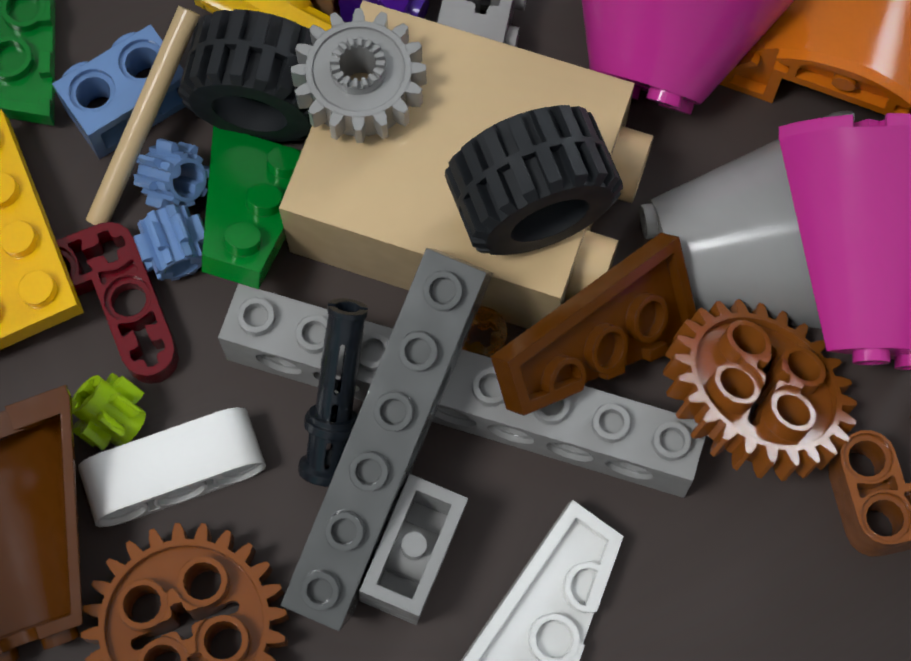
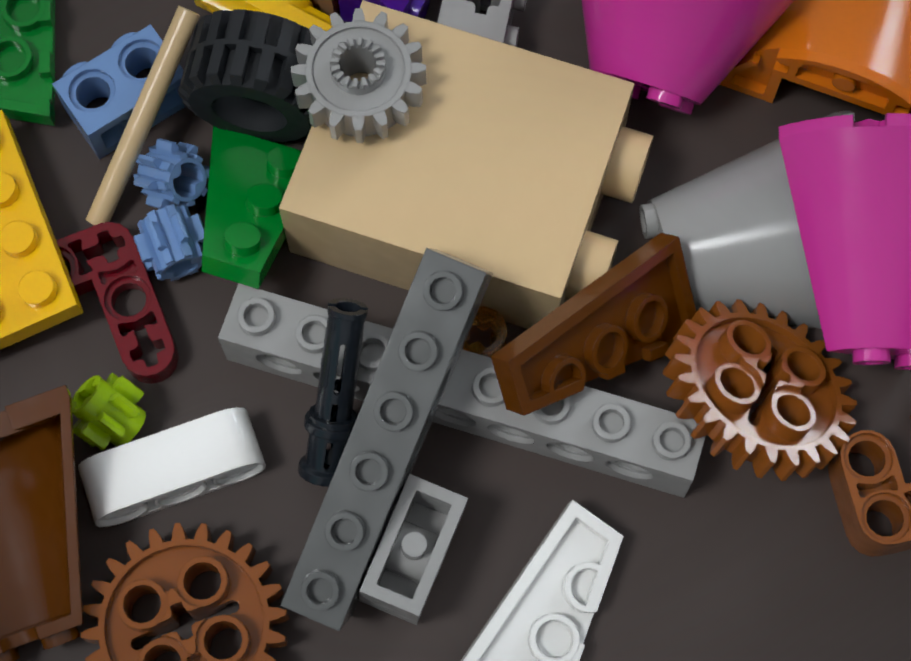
(533, 180): black tyre -> none

